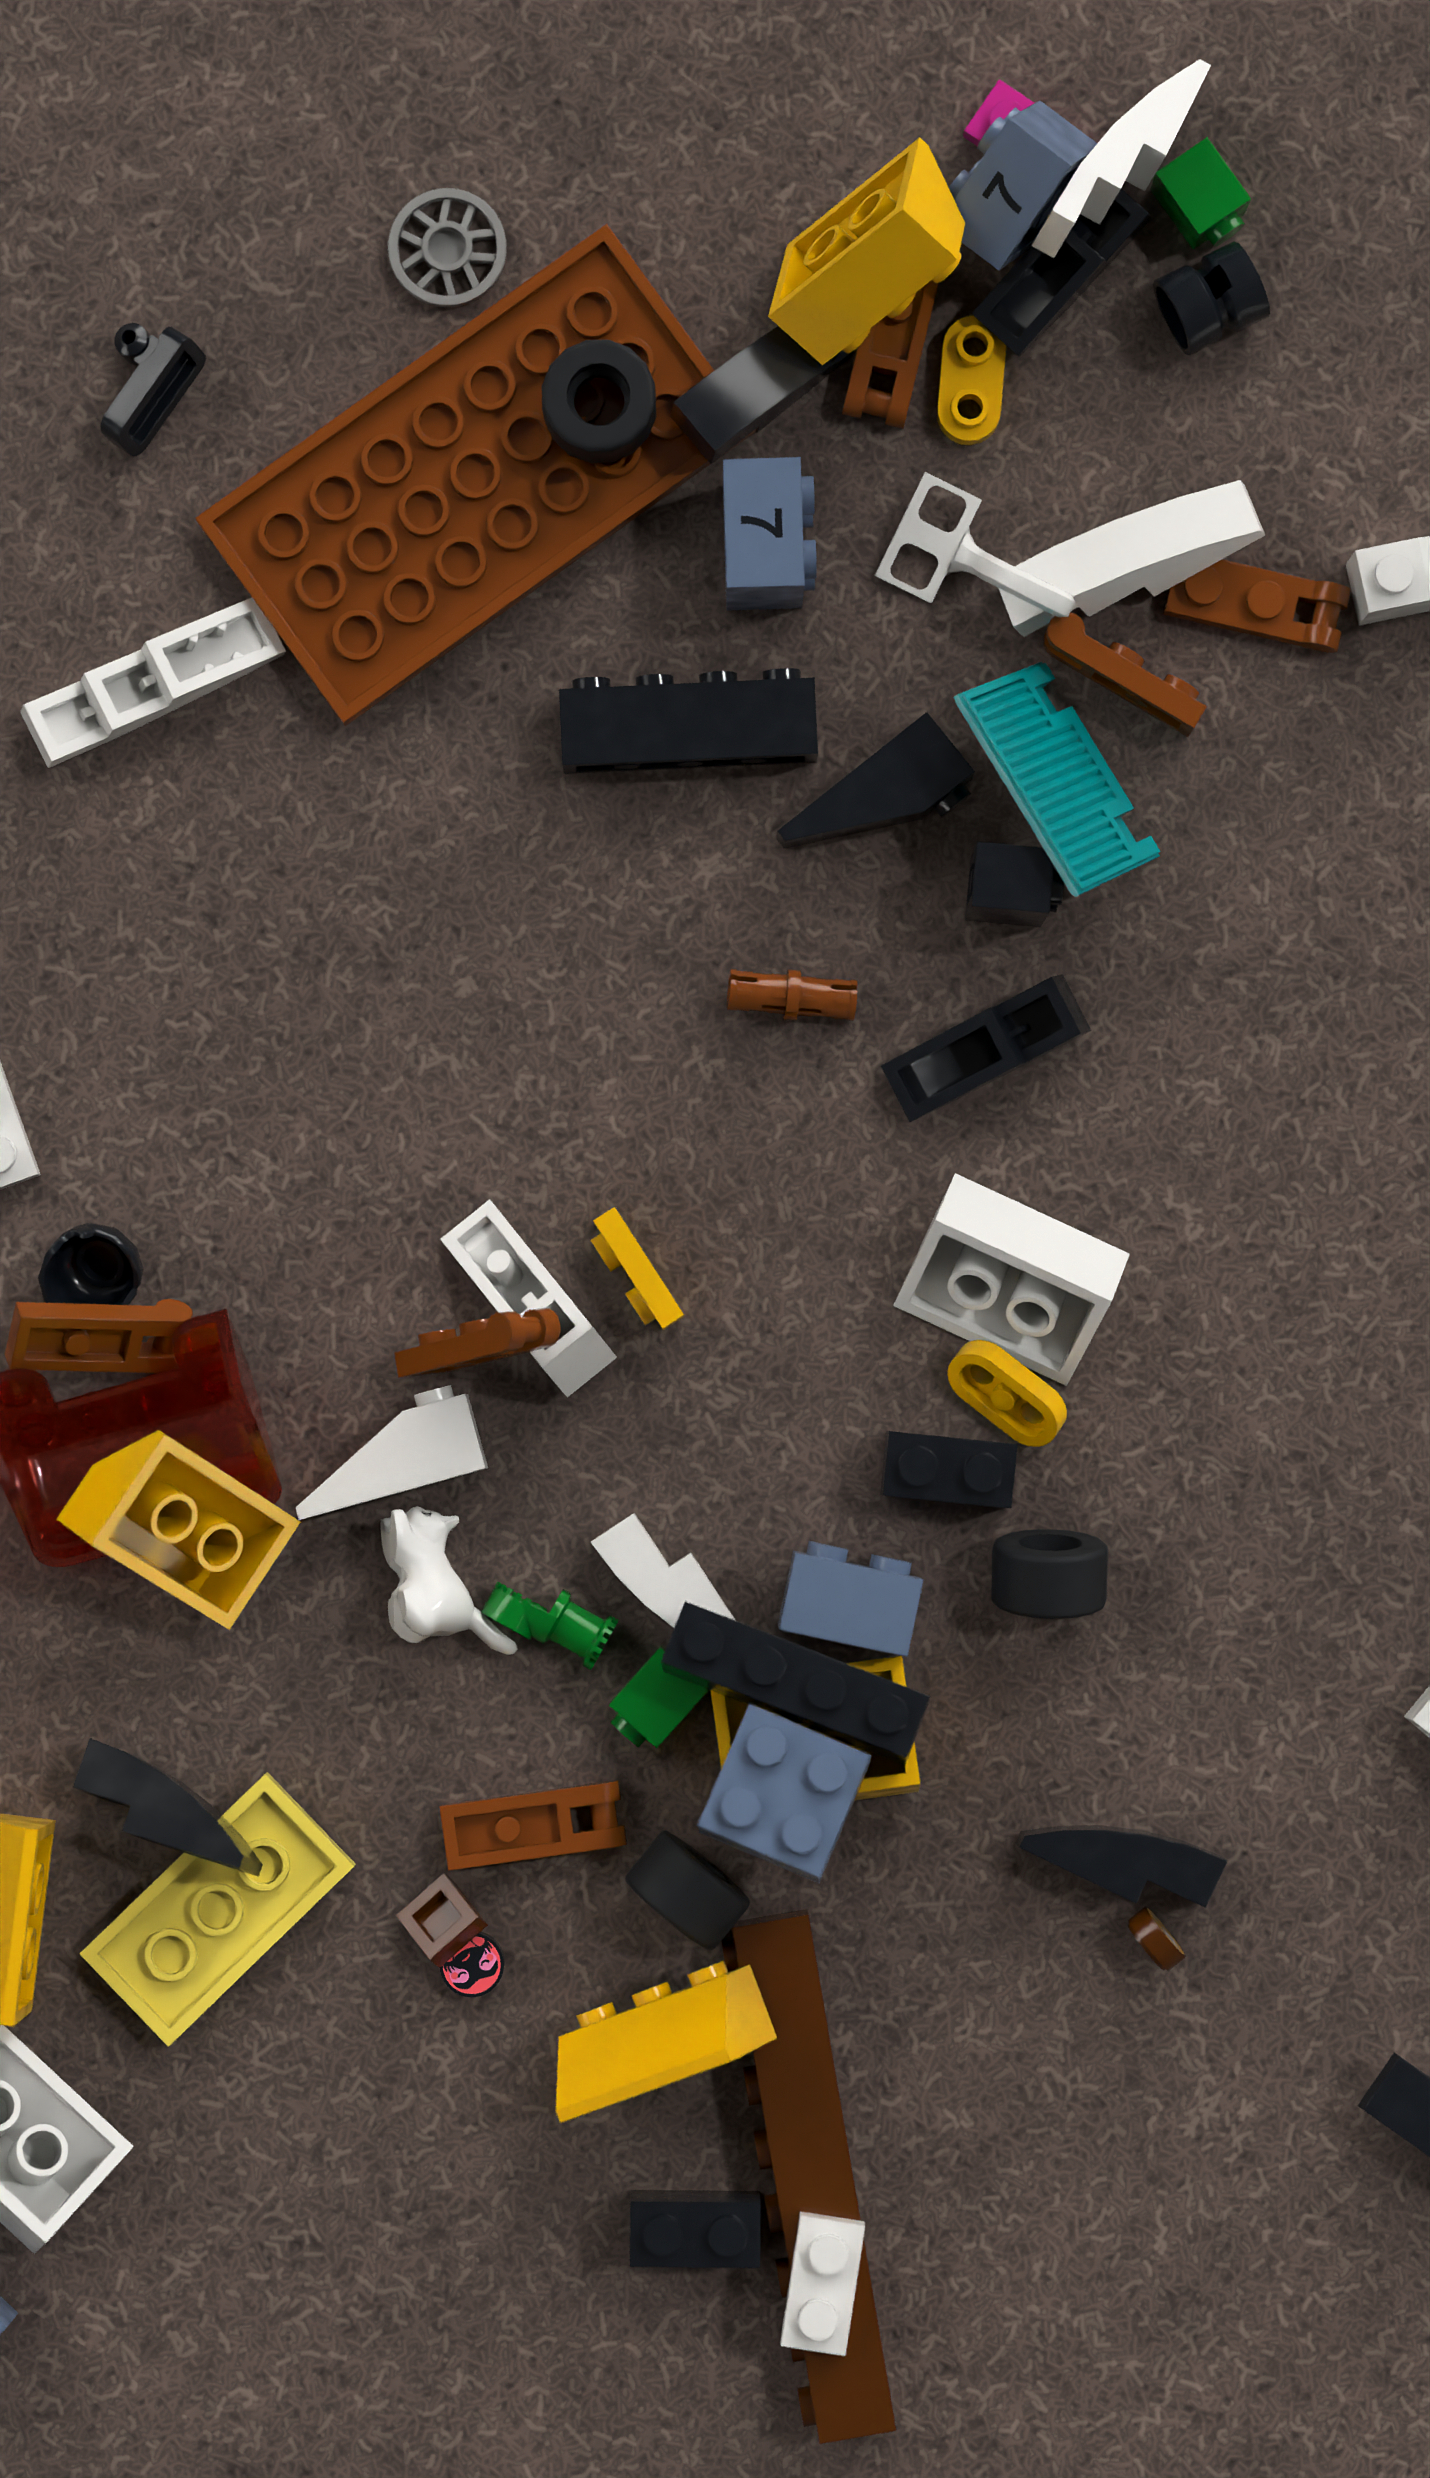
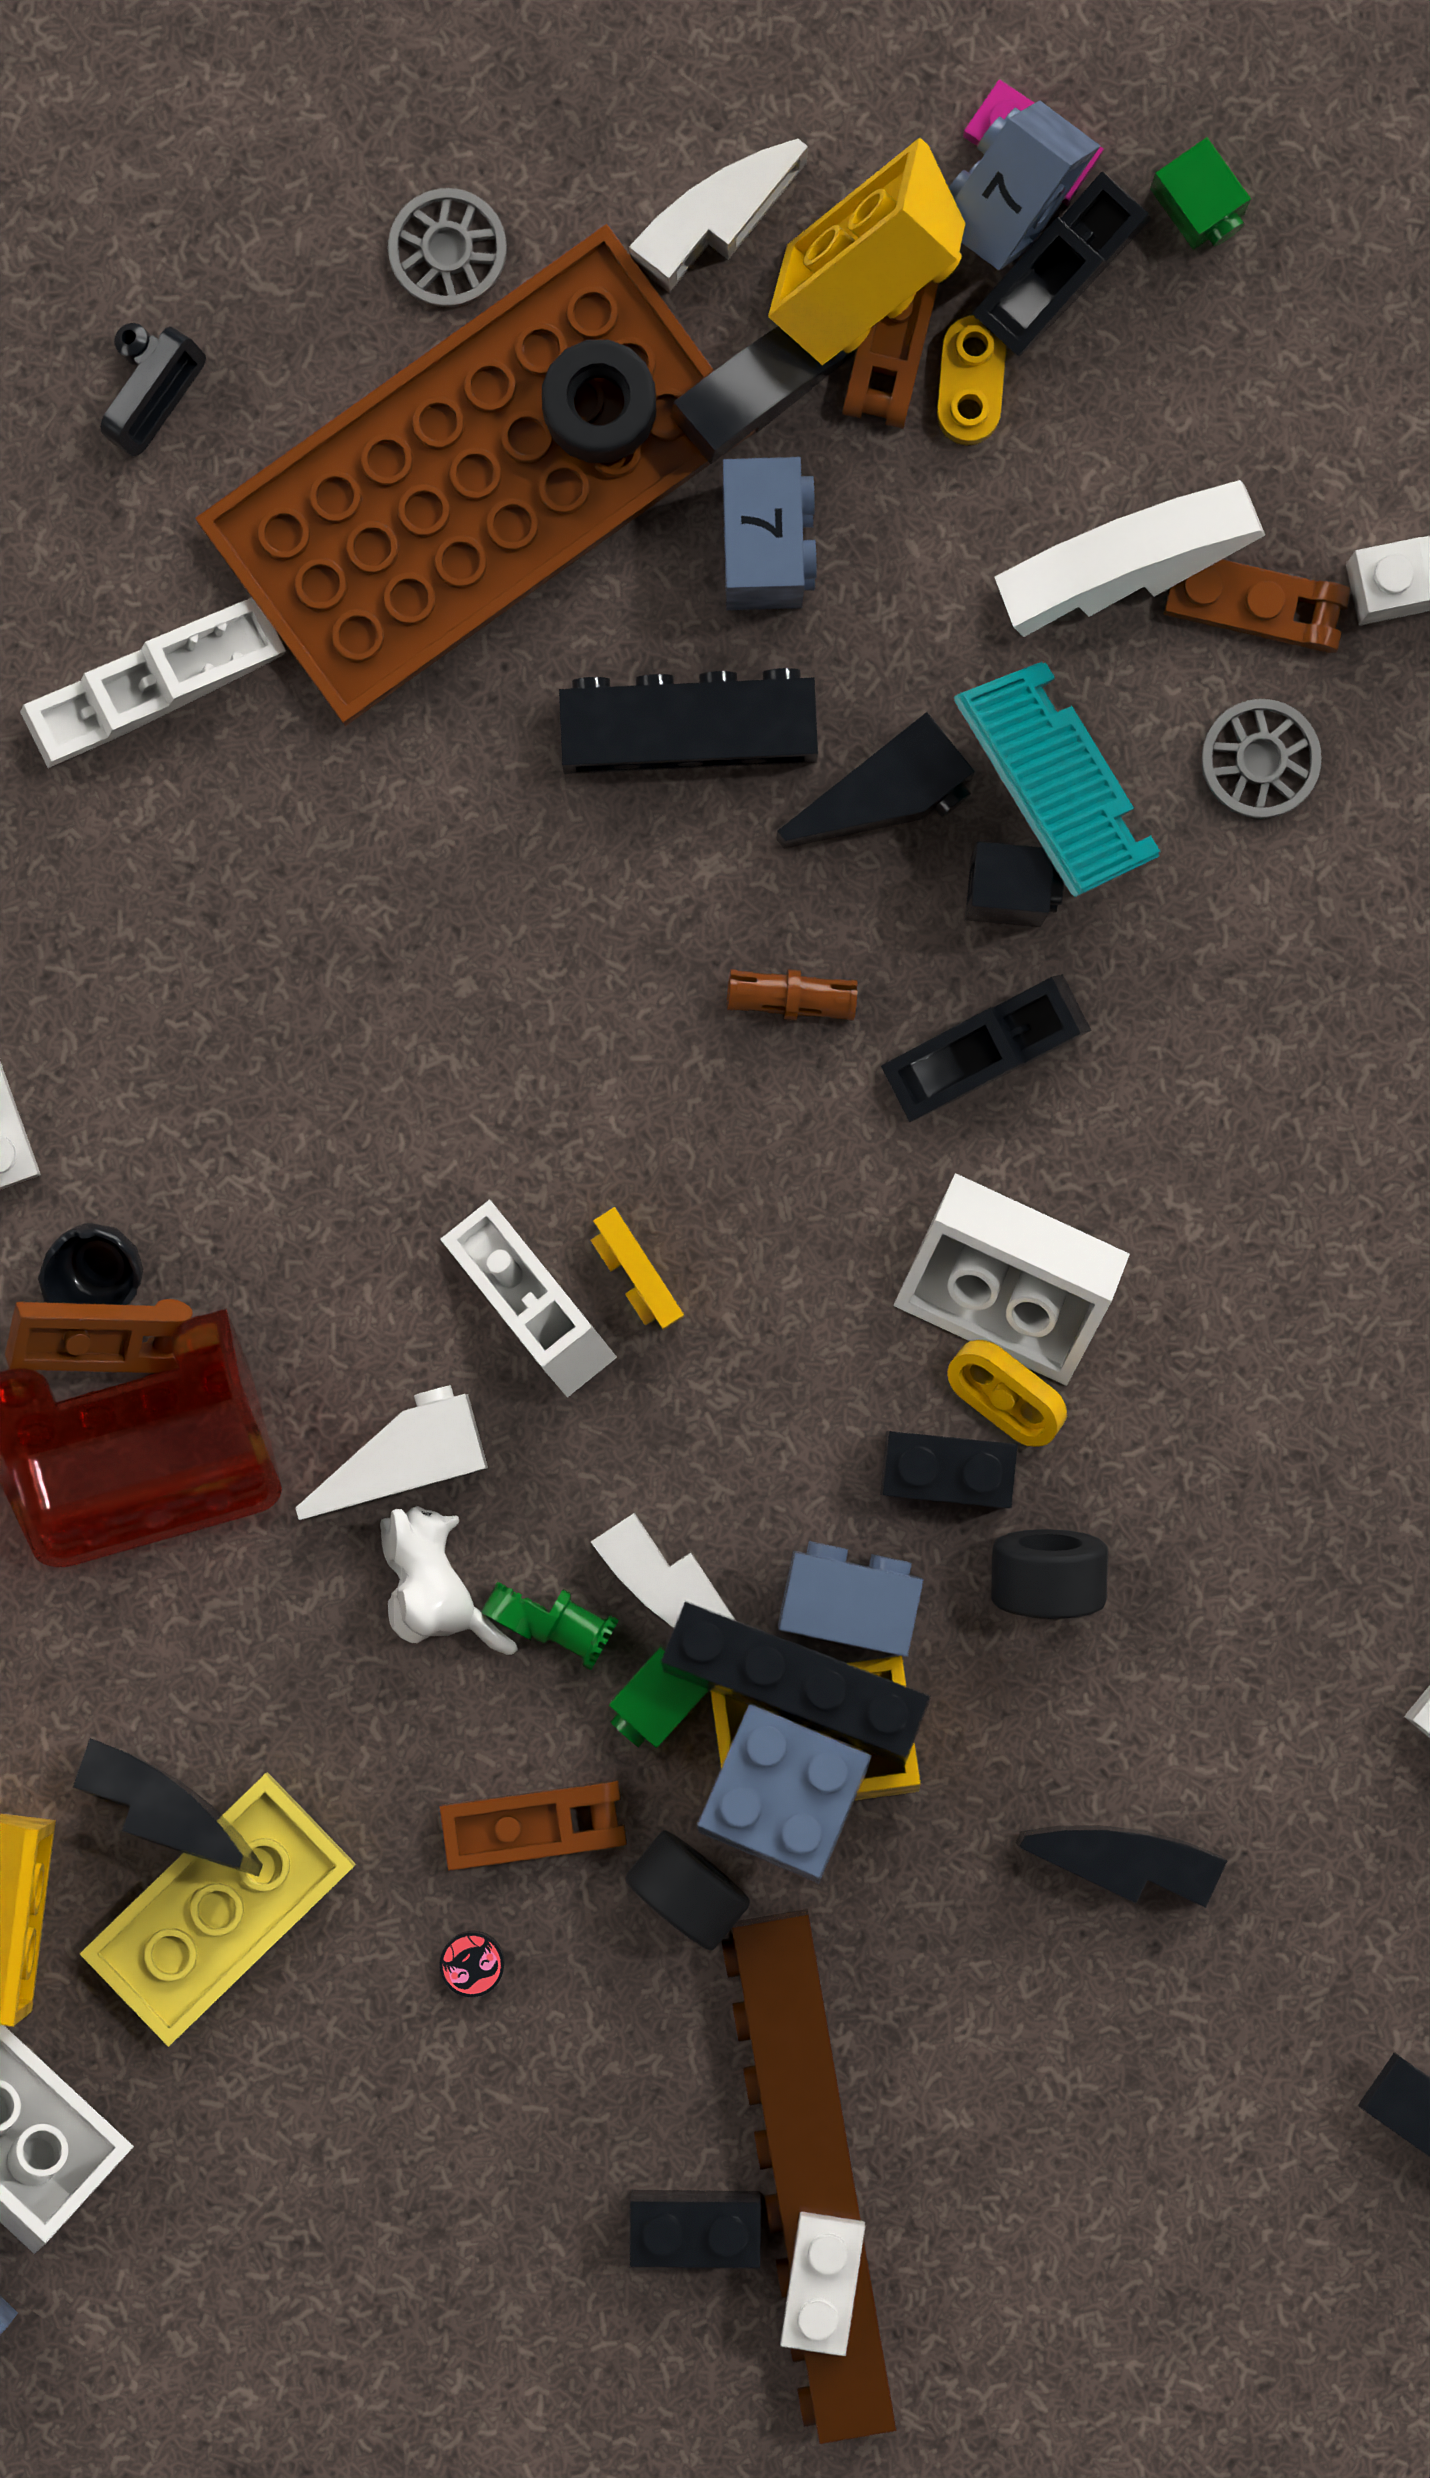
(180, 1524): yellow slope -> none
(441, 1920): tile -> none
(480, 1342): dark orange plate -> none
(660, 2039): yellow slope -> none
(716, 212): none -> white slope
(958, 553): white piece -> none
(1122, 673): dark orange plate -> none
(1127, 152): white slope -> none
(1155, 1939): reddish brown tile -> none
(1190, 304): black wheel -> none
(1261, 758): none -> light grey wheel

